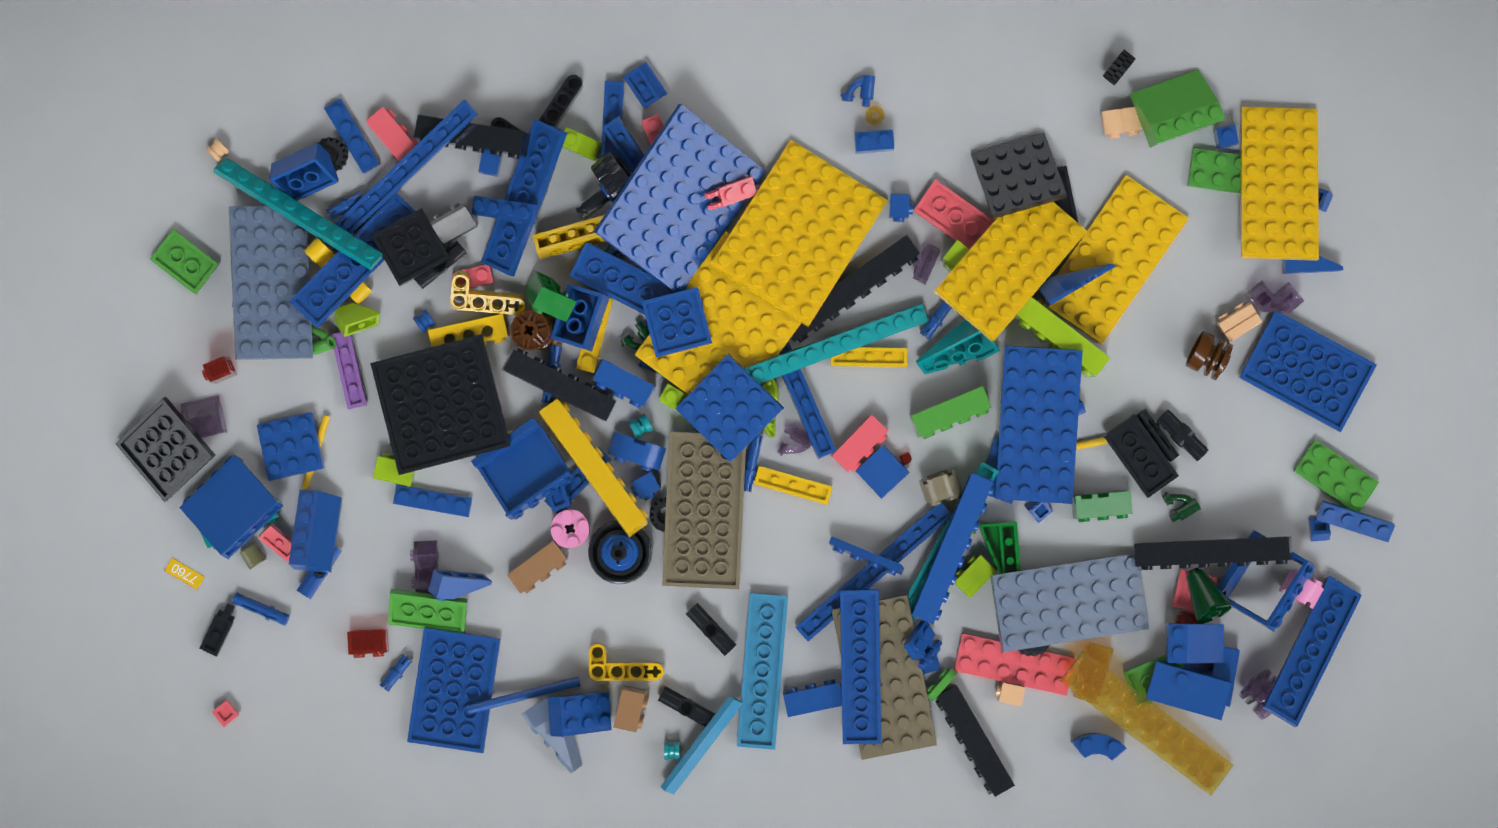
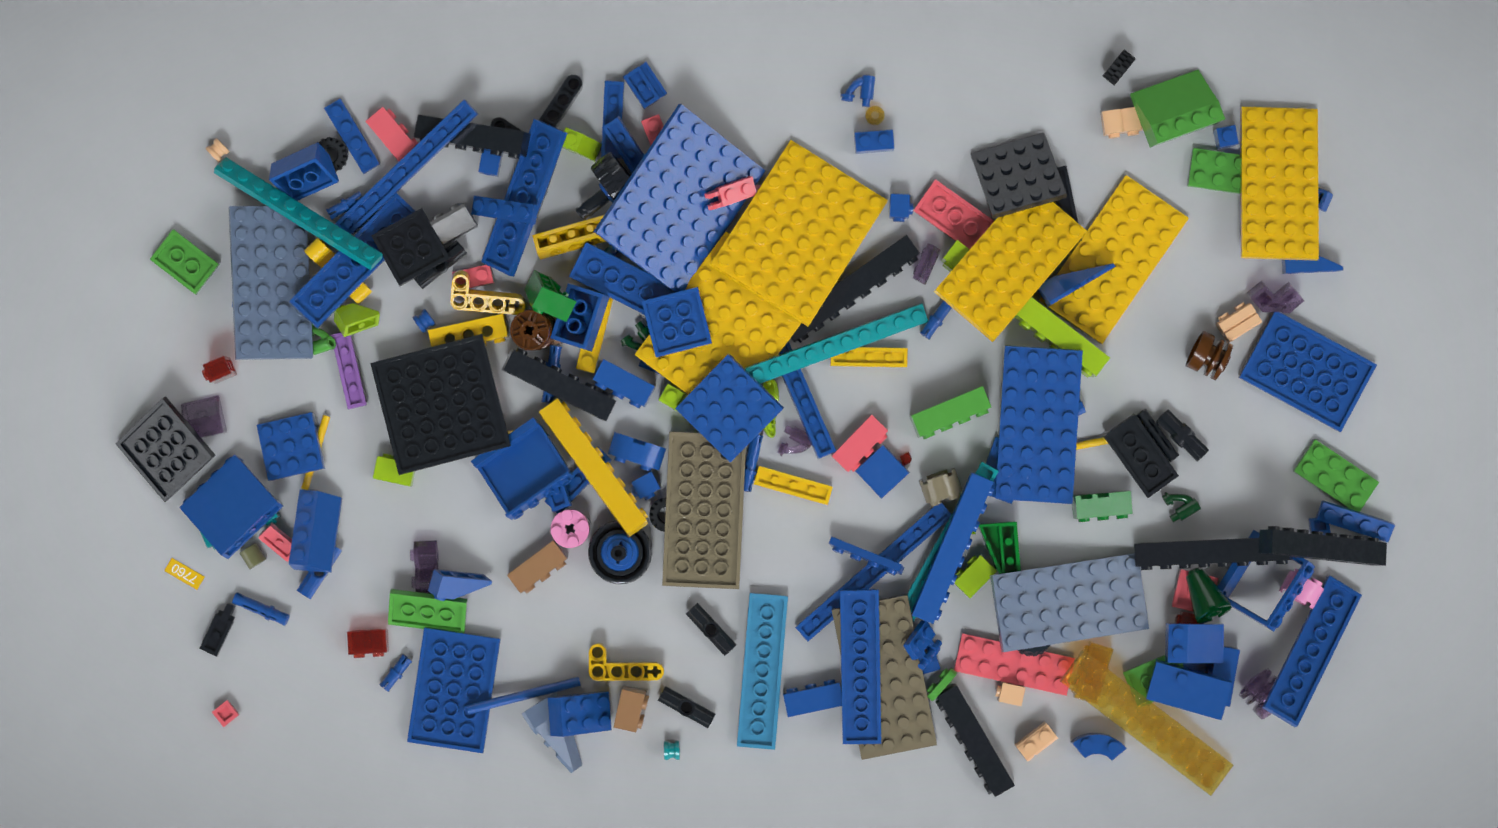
(432, 501): blue plate -> none
(636, 426): teal wheel -> none
(701, 745): dark azure tile -> none
(956, 347): teal wedge -> none
(1036, 741): none -> light nougat brick
(1038, 510): blue slope -> none
(1322, 547): none -> black brick

